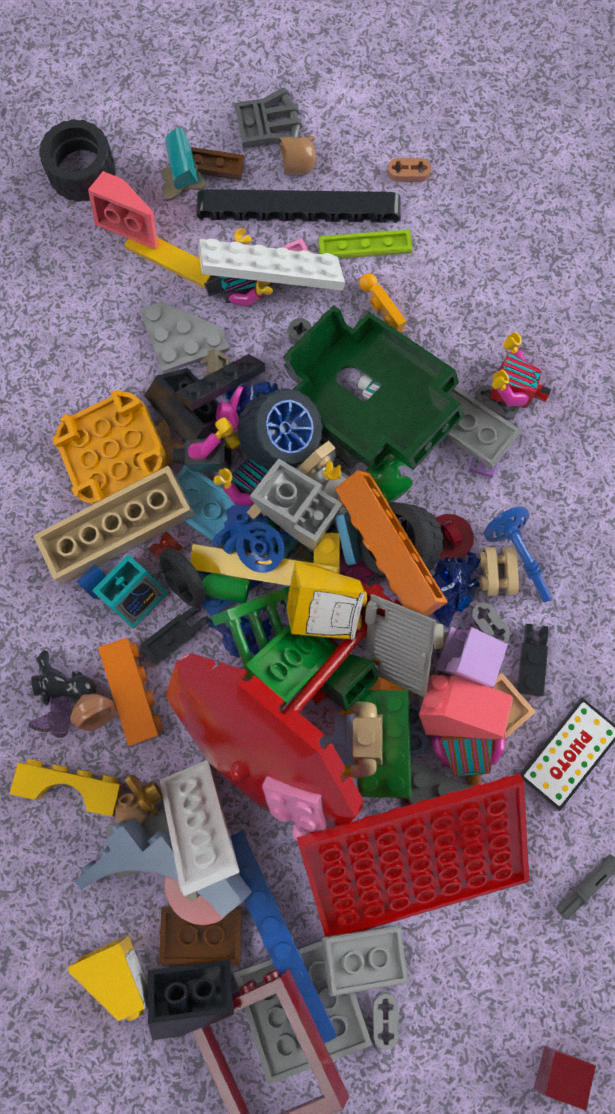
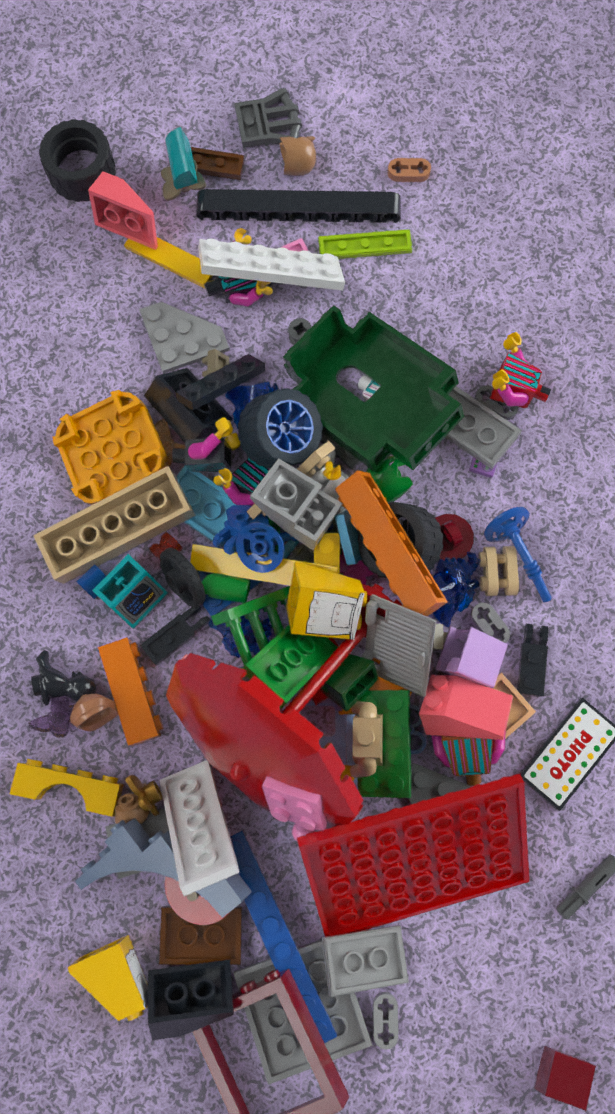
(228, 410): dark pink animal -> none
(381, 302): light orange plate -> none

